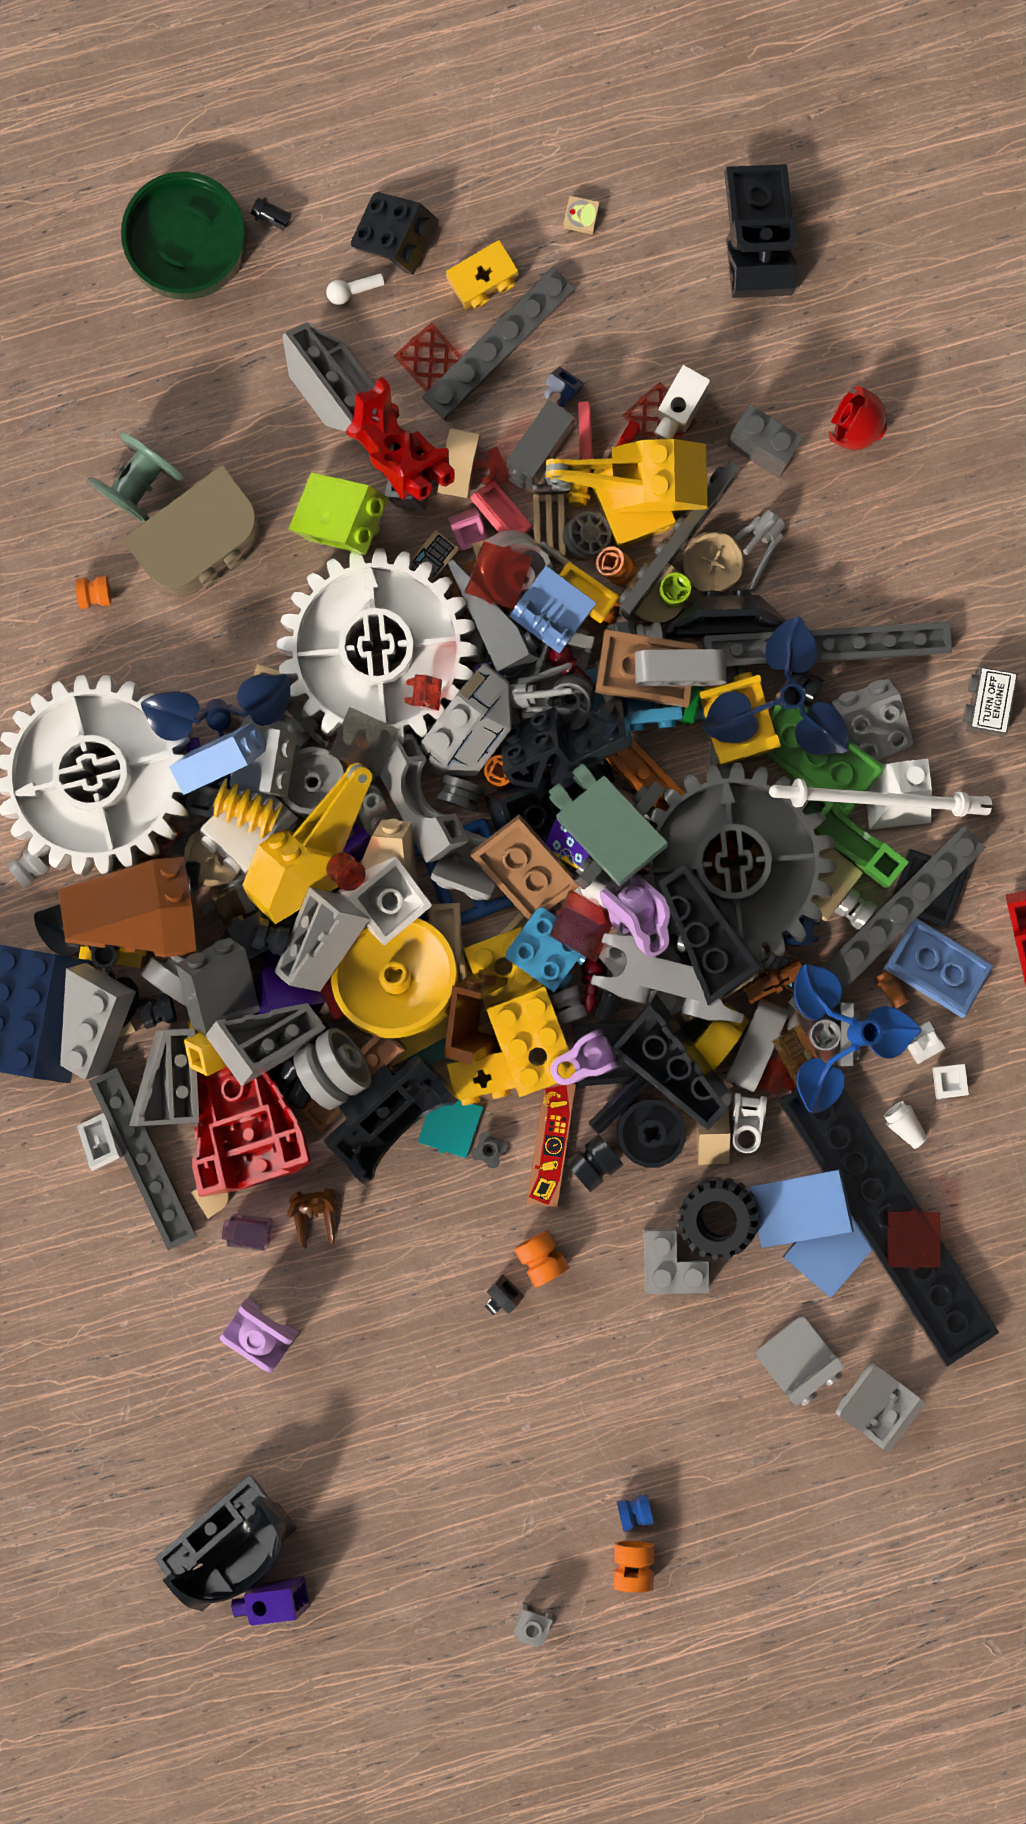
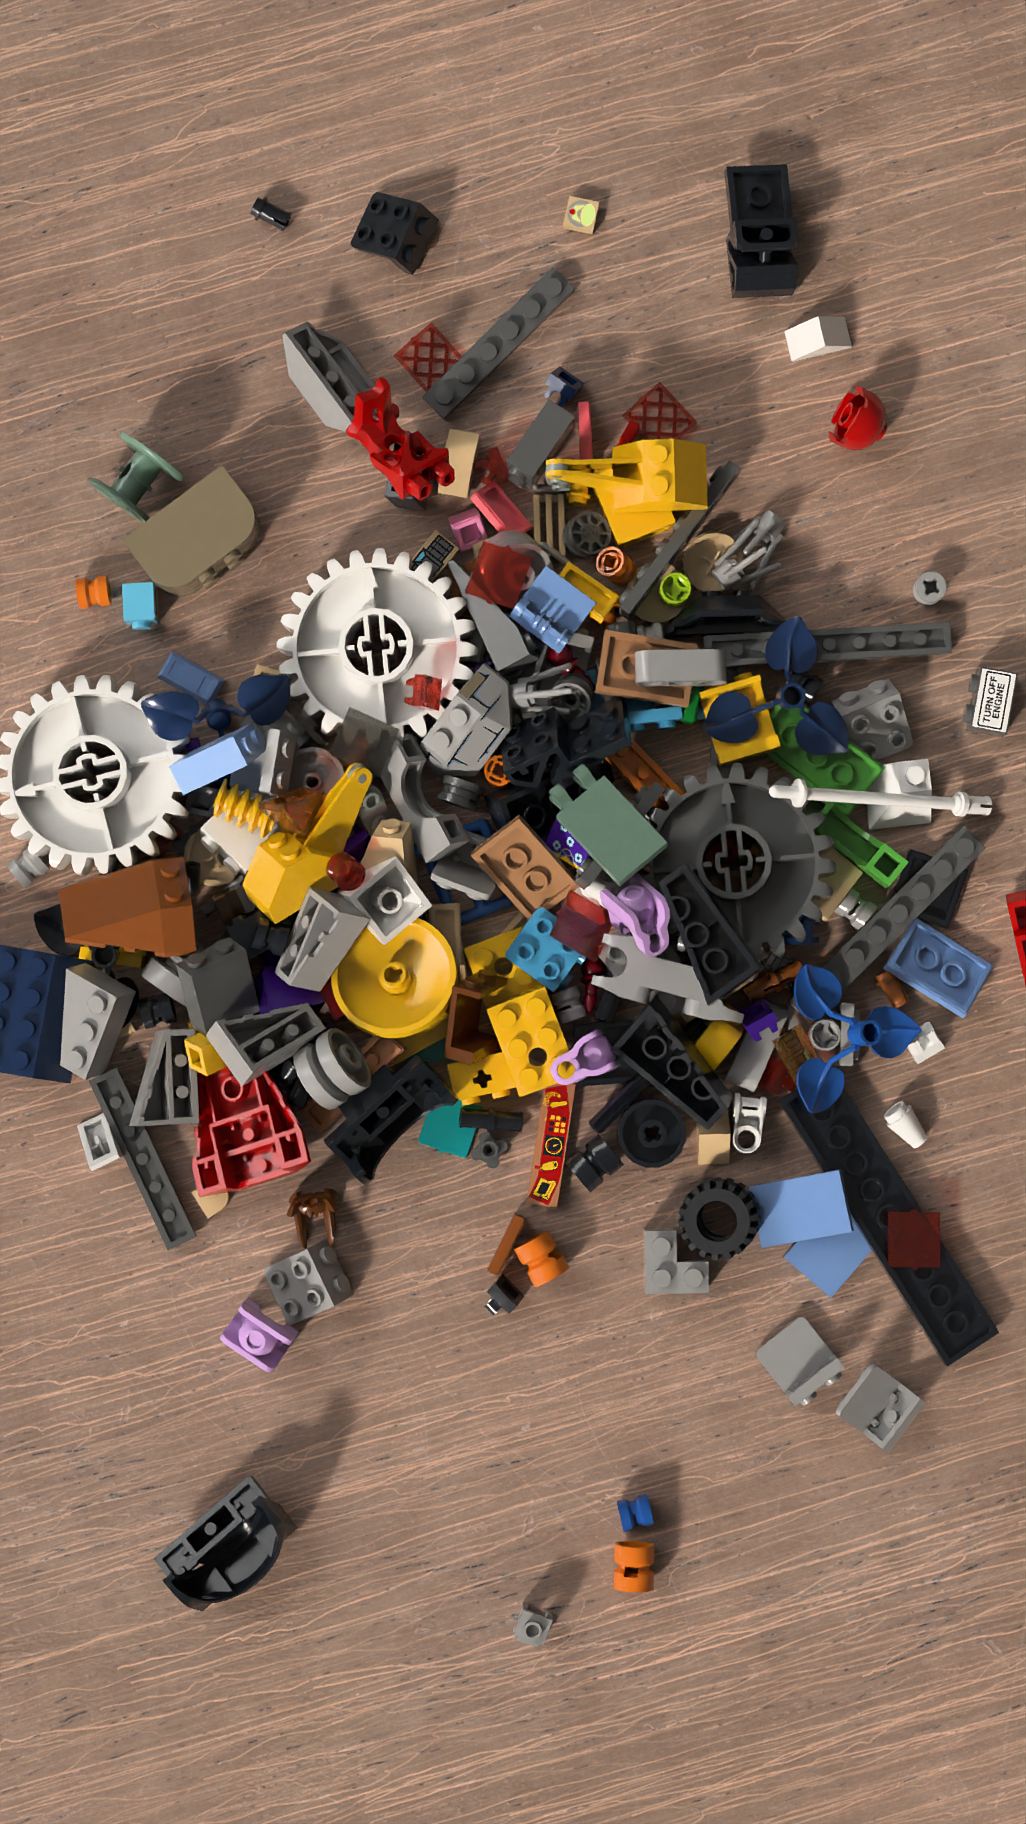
(140, 605): none -> medium azure brick
(183, 235): dark green piece -> none
(190, 678): none -> medium blue tile
(247, 1232): clear purple brick -> none
(273, 1601): dark purple torso -> none
(294, 809): none -> clear orange slope
(308, 1282): none -> light grey bracket
(338, 513): lime piece -> none
(340, 291): white bar -> none
(490, 261): yellow brick -> none
(491, 1119): none -> black pin
(506, 1244): none -> dark orange tile
(686, 391): white torso -> none
(729, 573): none -> light grey plant
(758, 1017): none -> dark purple tile
(764, 441): dark grey brick -> none
(817, 337): none -> white slope
(925, 593): none -> light grey wheel
(950, 1081): white plate -> none

